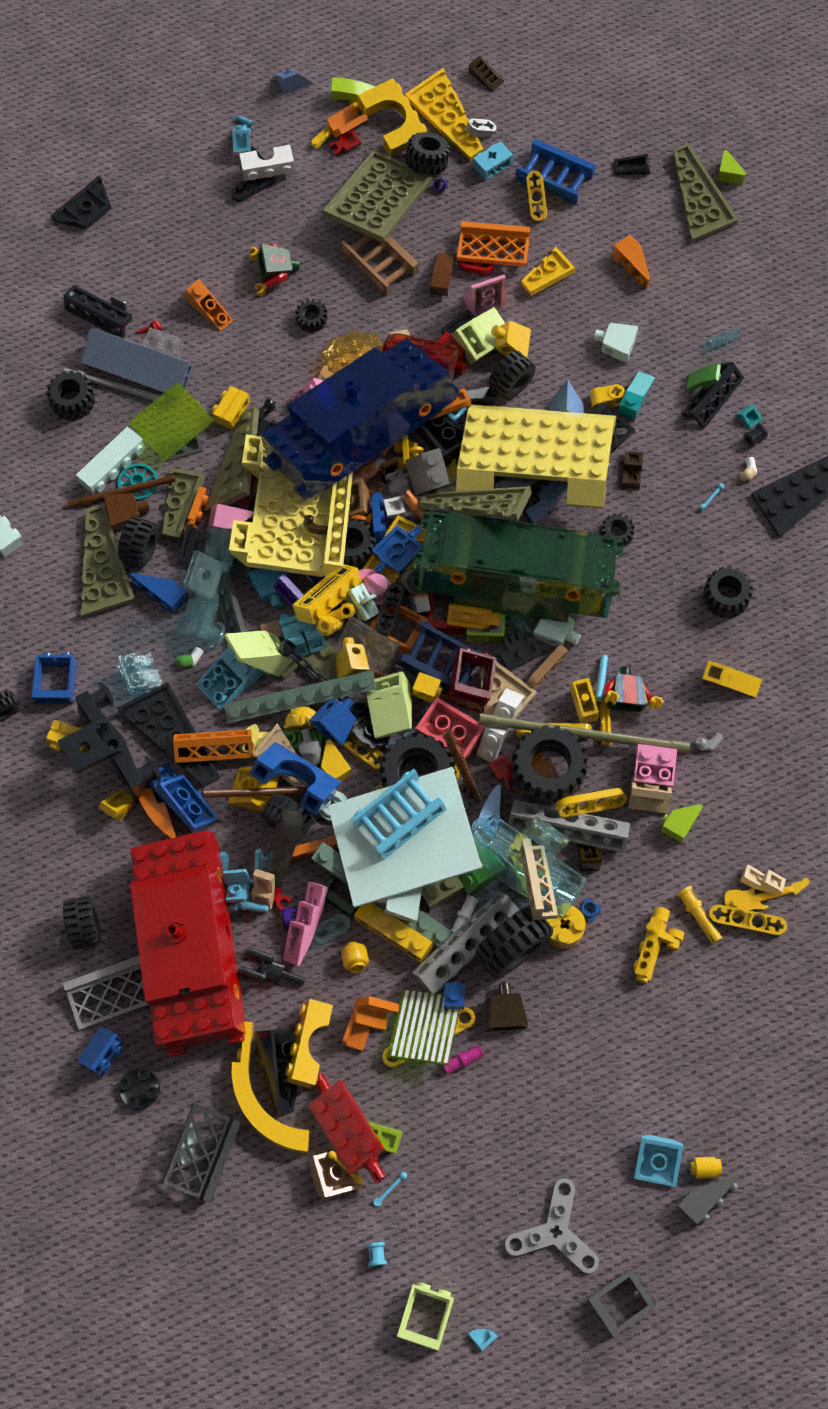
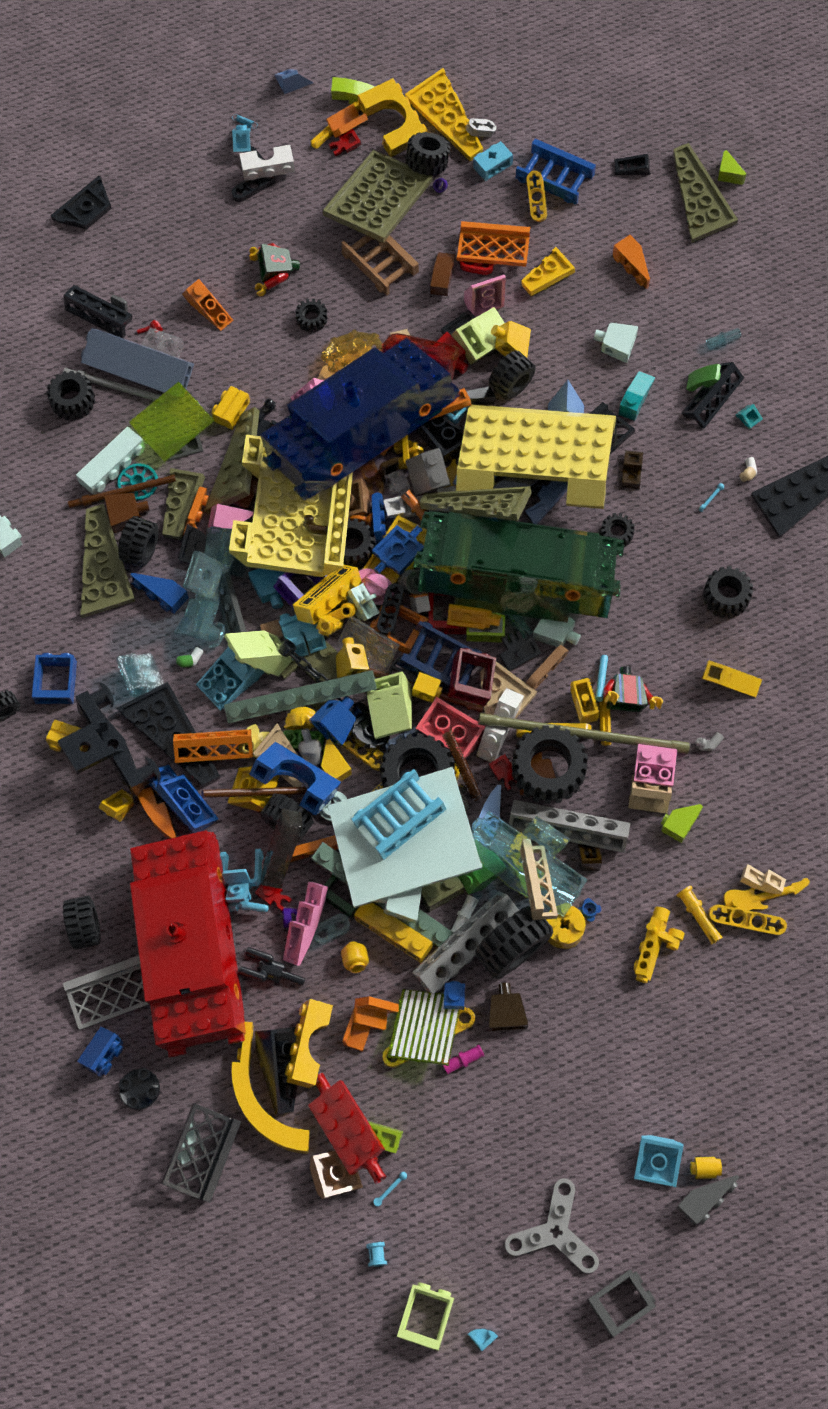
(263, 888): tan slope -> none
(356, 1178): yellow hinge -> none
(478, 66): dark brown slope -> none
(570, 805): yellow beam -> none
(606, 395): yellow piece -> none
(755, 435): black bush -> none

